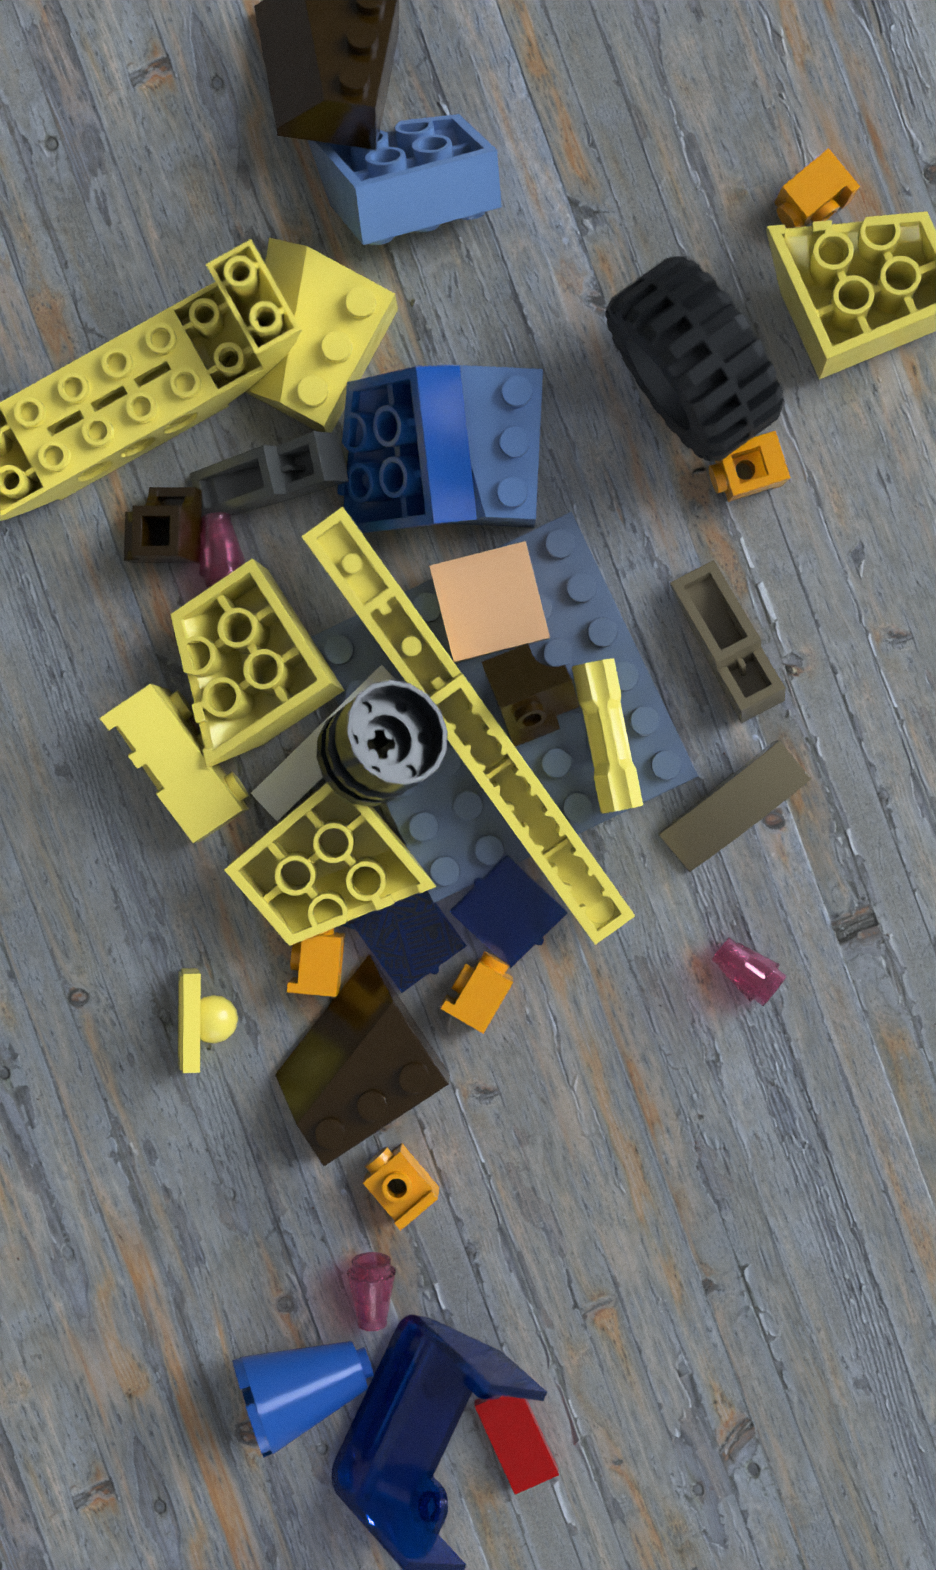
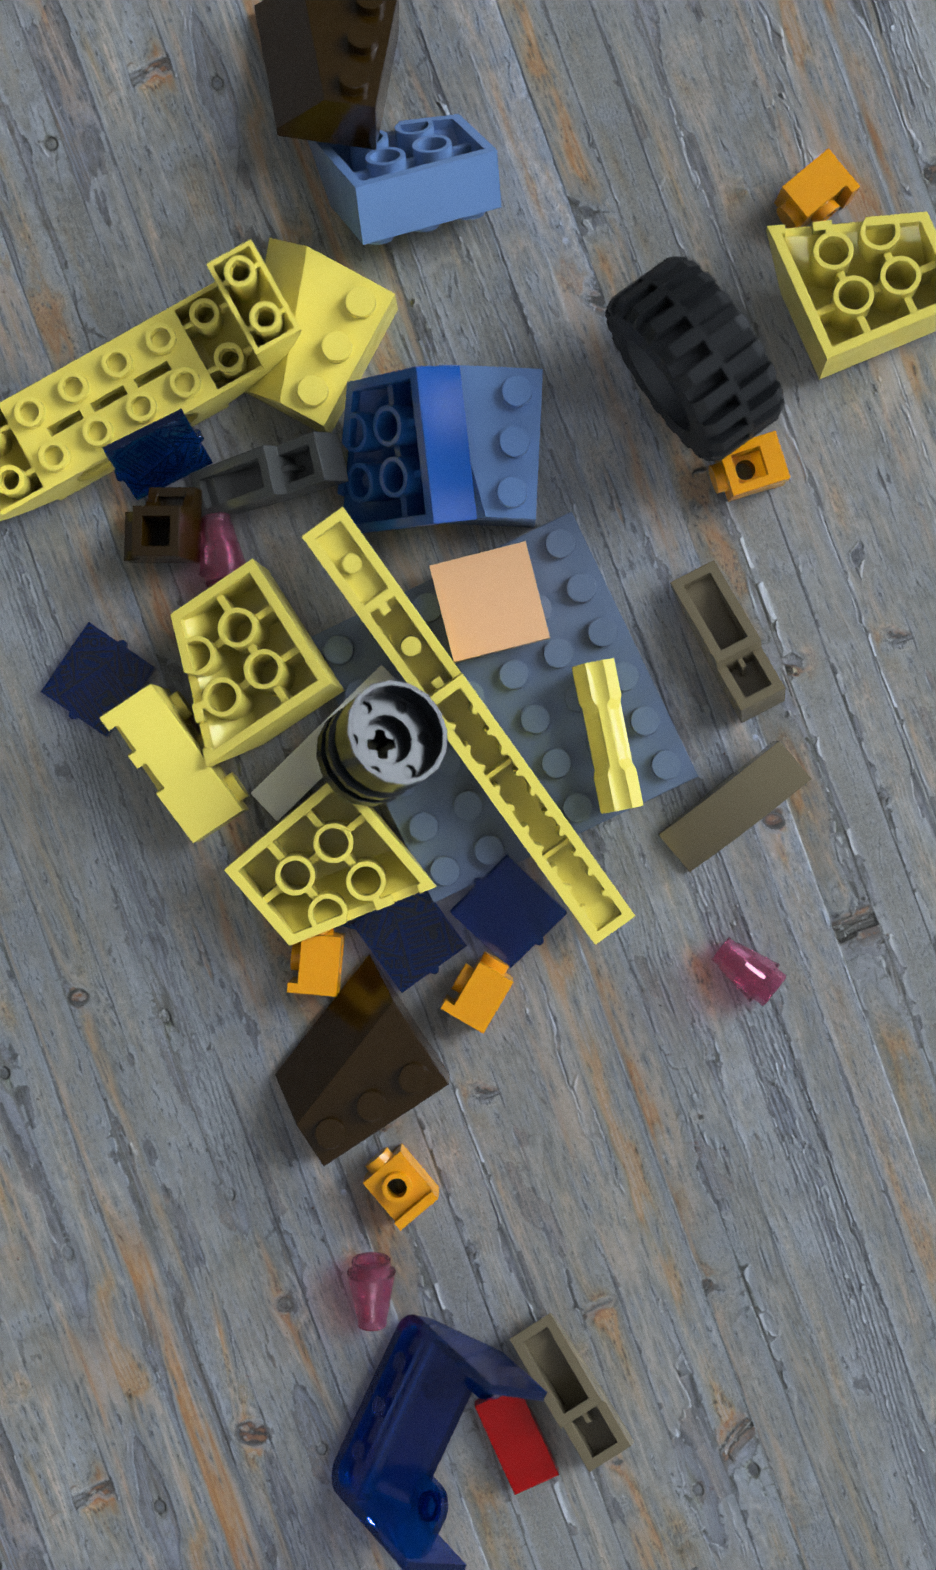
(97, 677): none -> clear blue piece
(158, 454): none -> clear blue piece
(204, 1019): light yellow tile -> none
(299, 1389): blue cone -> none
(529, 693): dark brown brick -> none
(572, 1392): none -> dark tan slope

